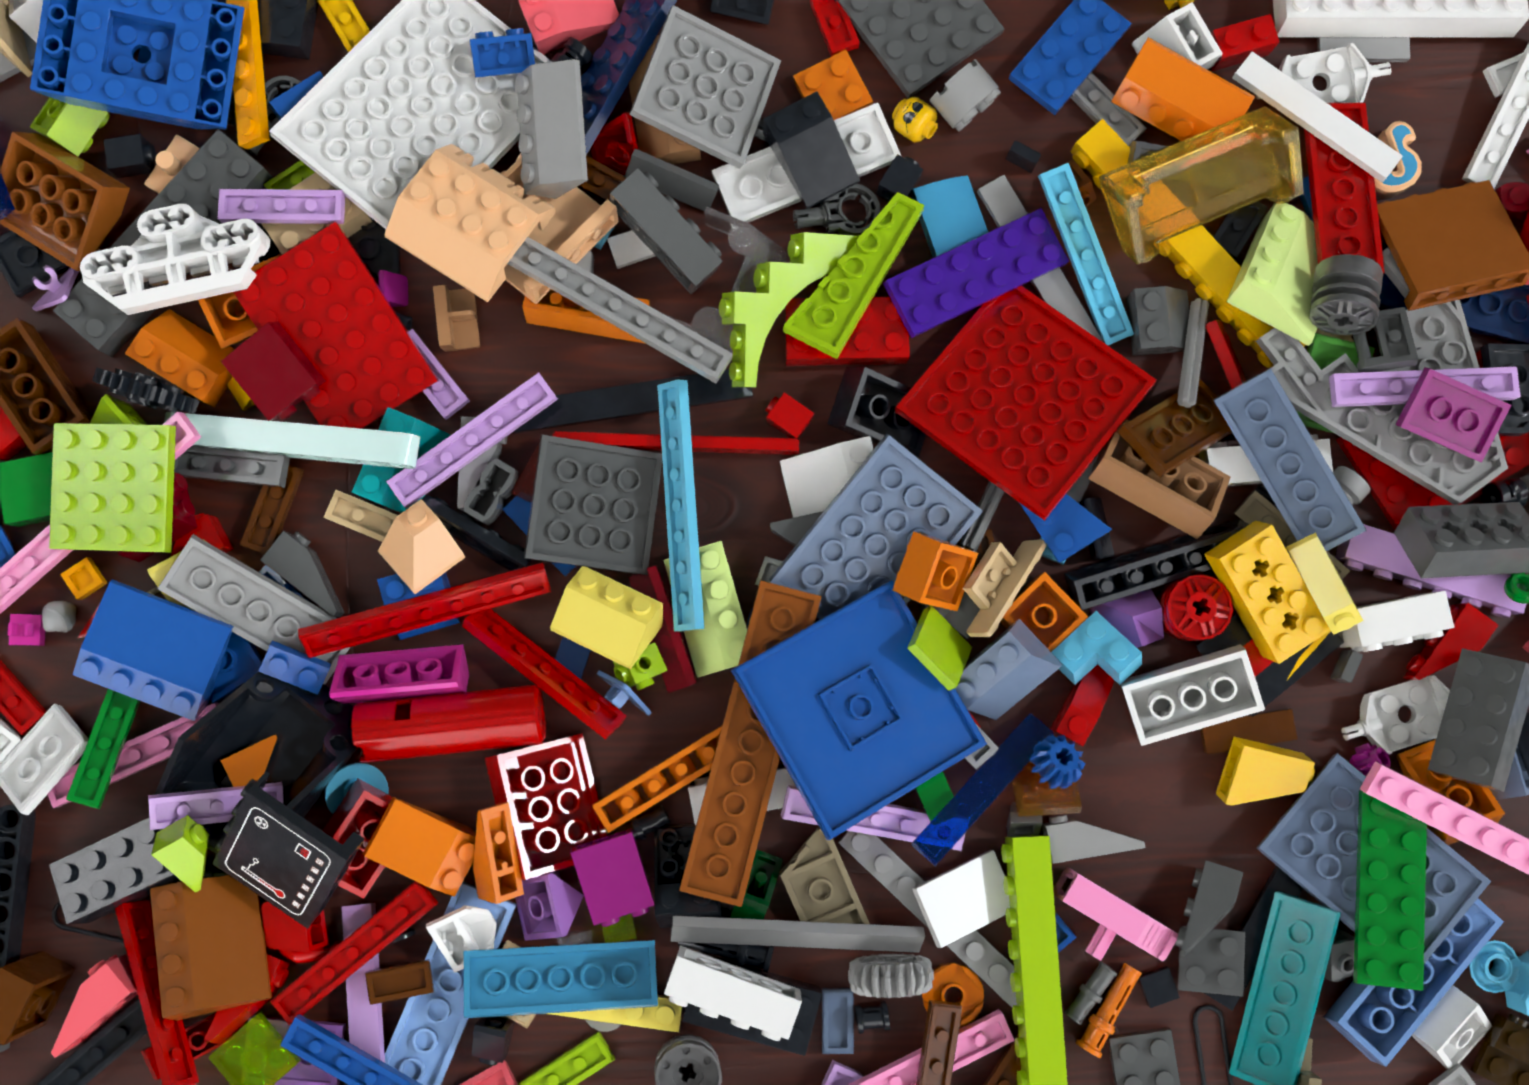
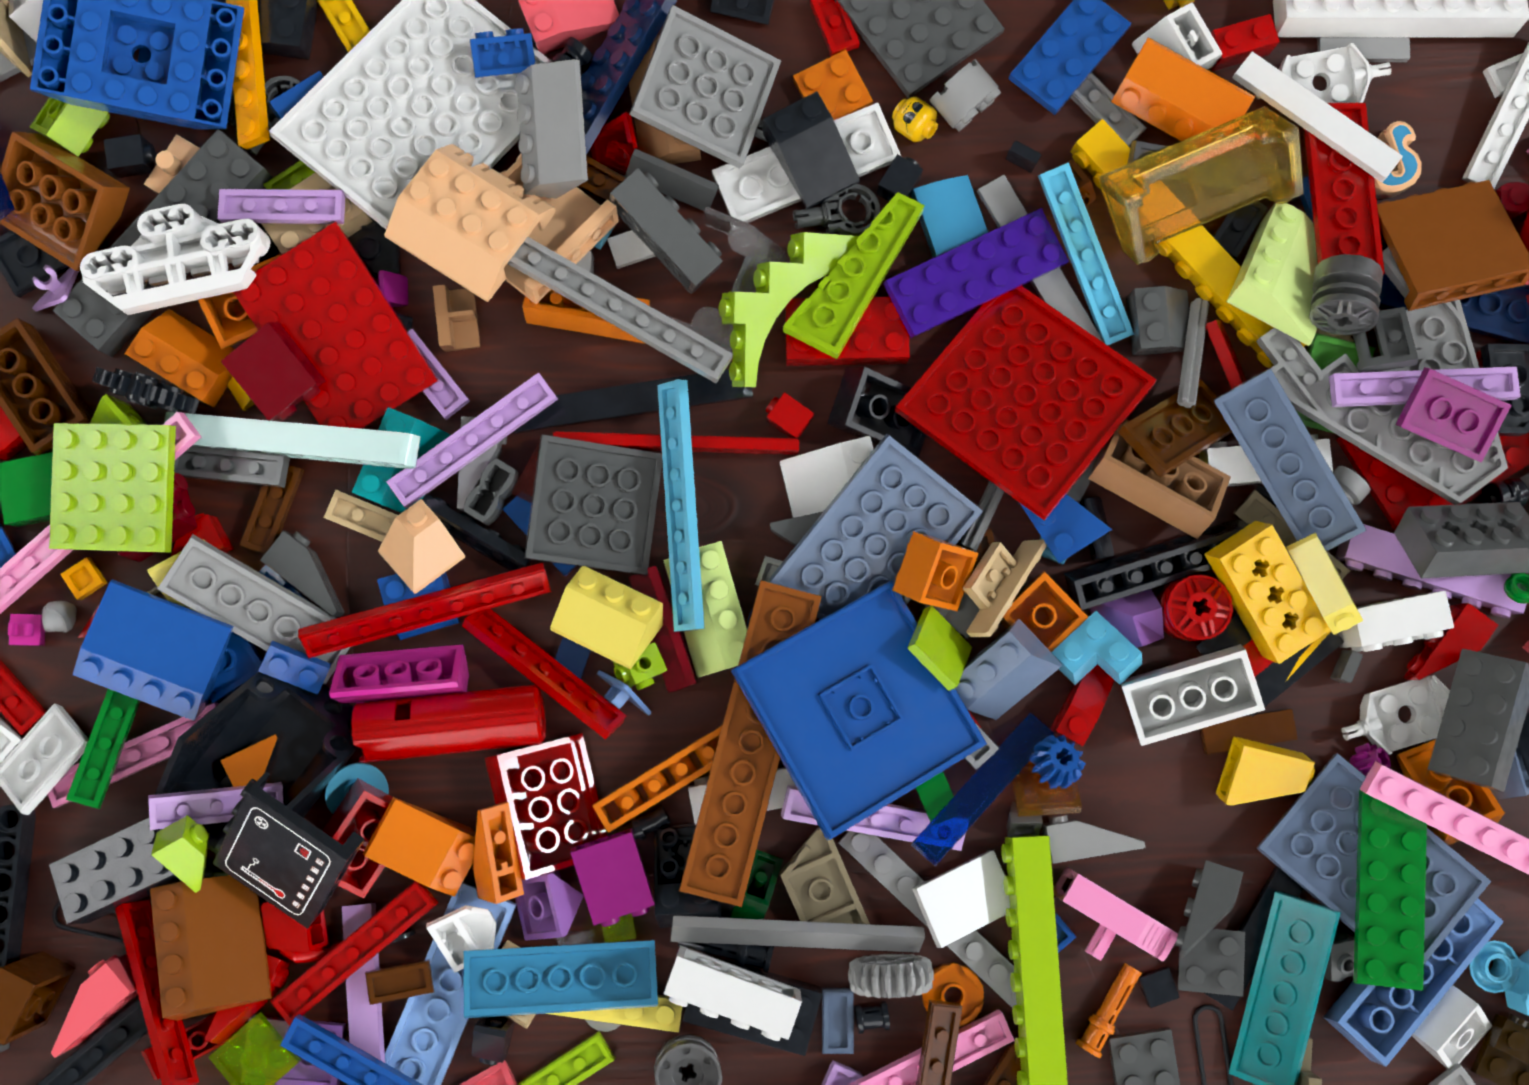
(1090, 993): dark grey pin -> none

